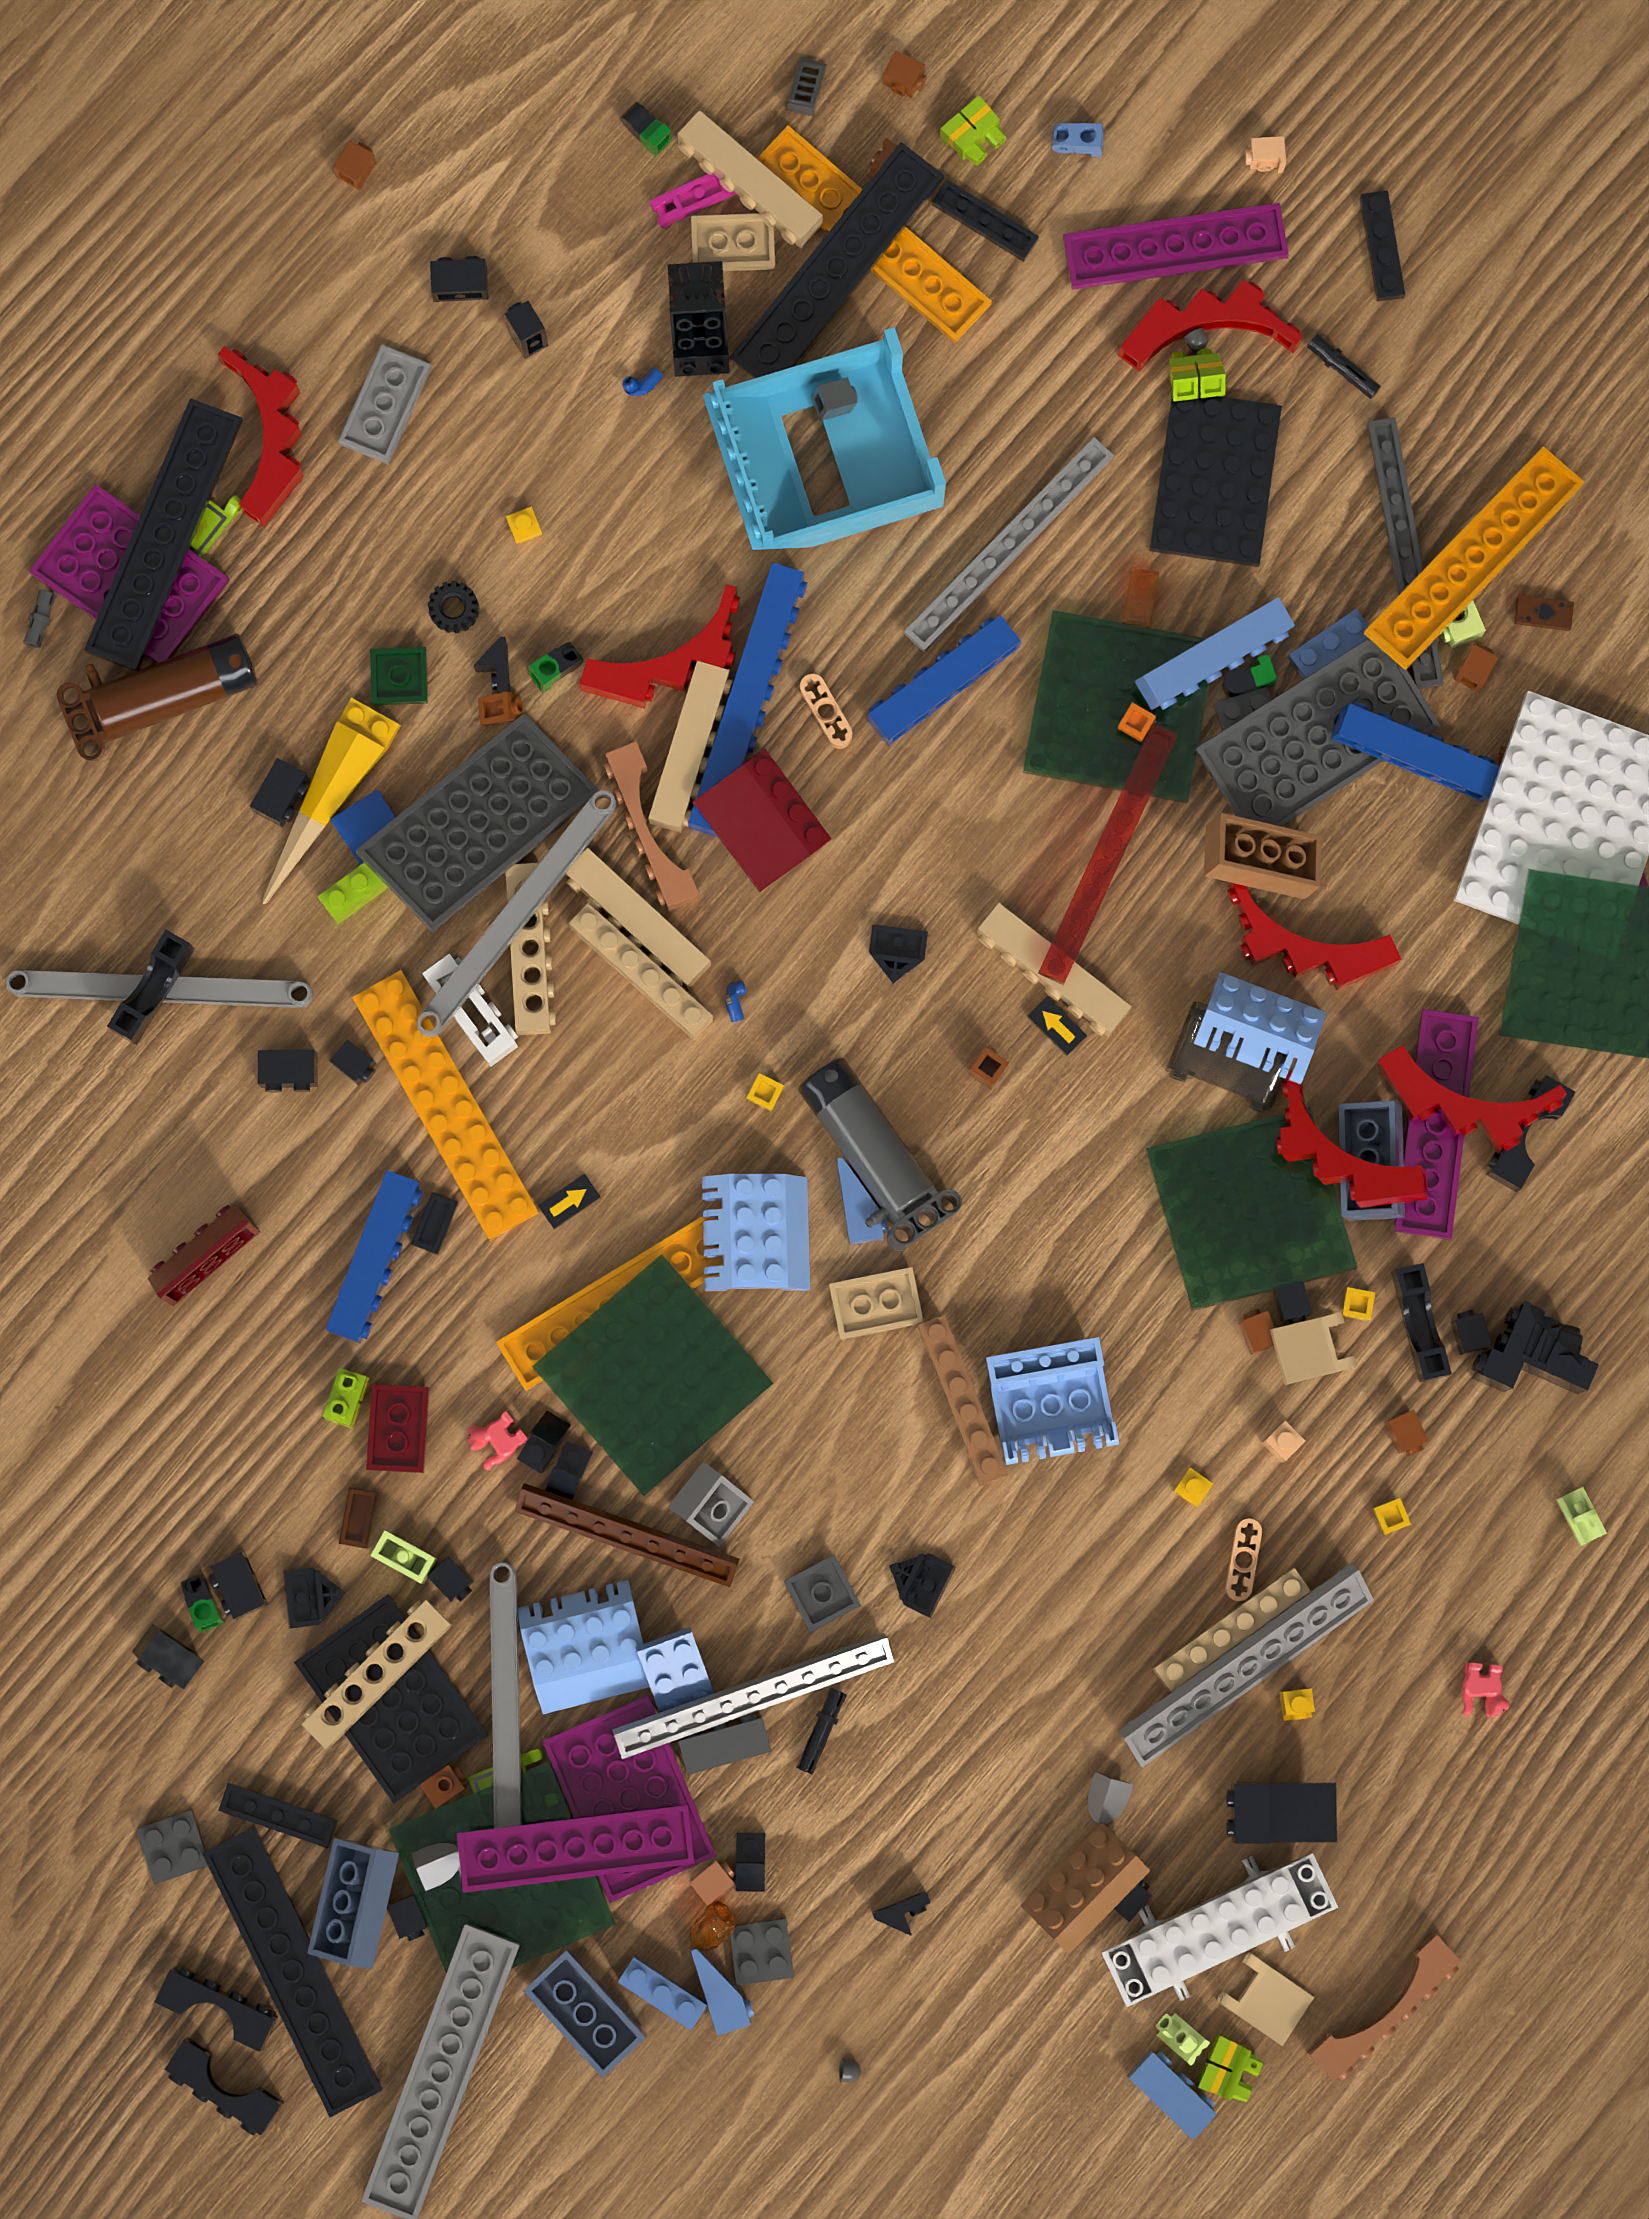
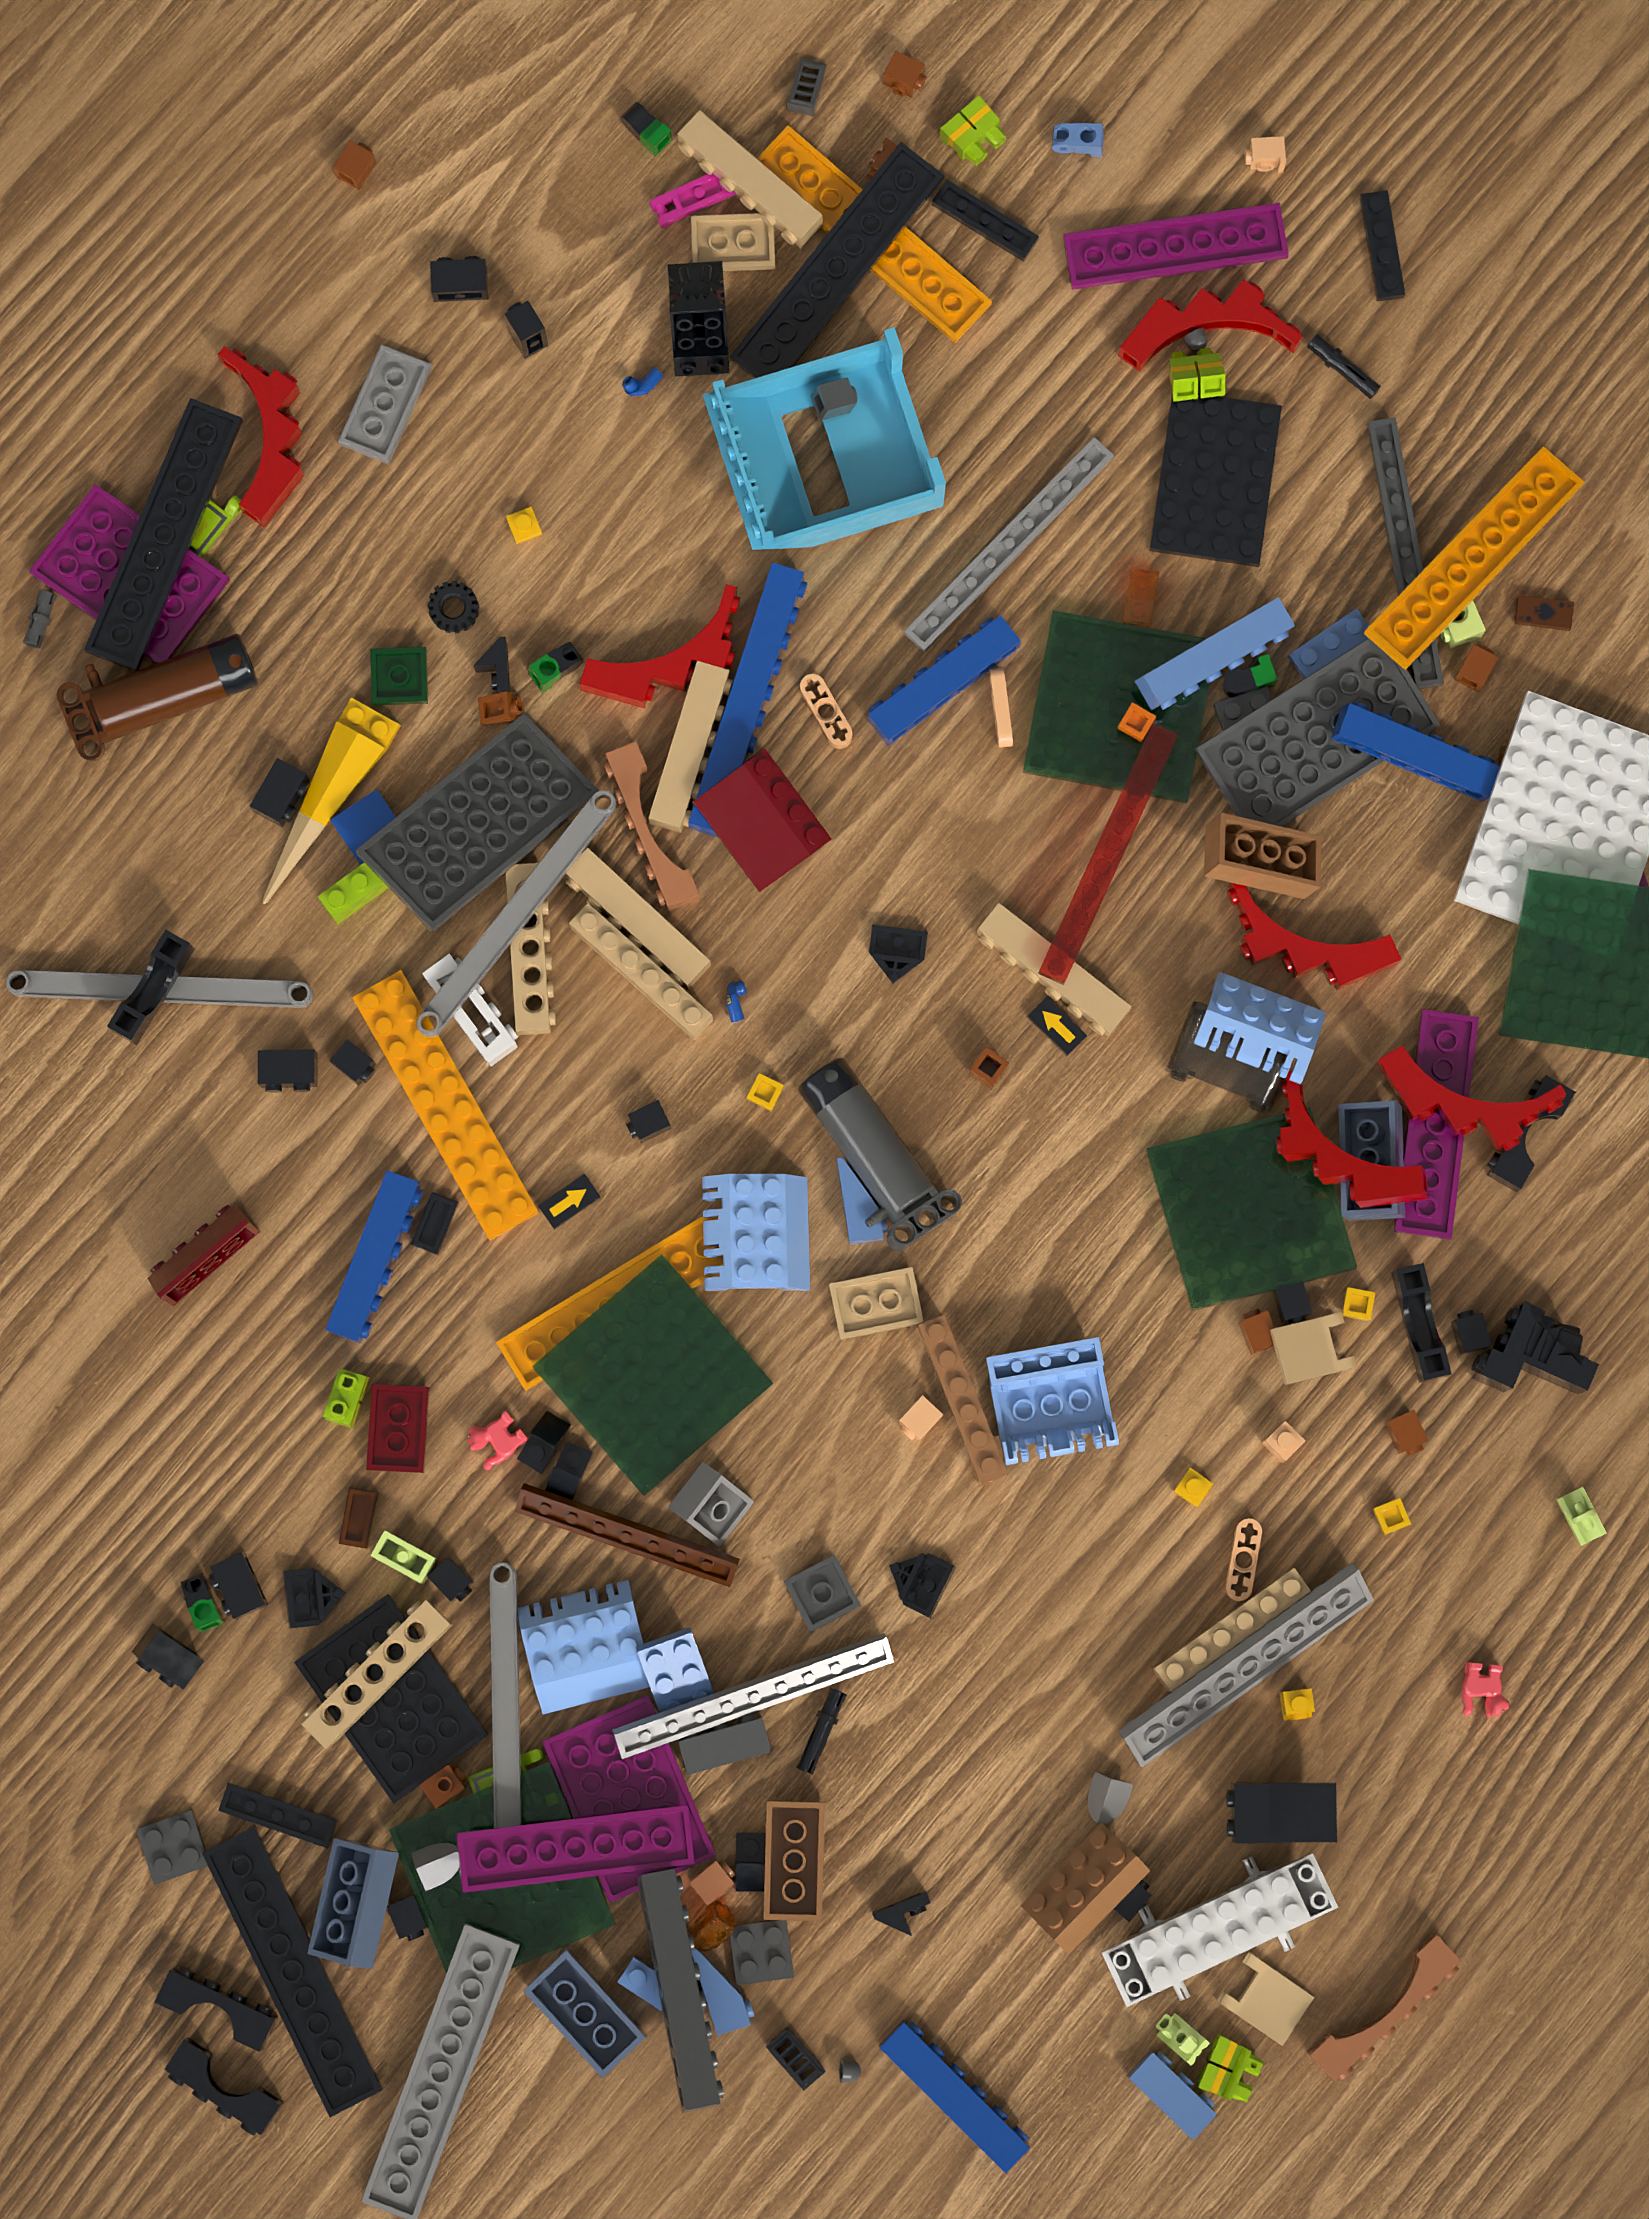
(648, 1122): none -> black brick
(679, 1991): none -> dark grey brick
(782, 2037): none -> black slope
(794, 1860): none -> medium nougat brick
(919, 1419): none -> light nougat brick
(954, 2096): none -> blue brick
(1000, 707): none -> light nougat beam

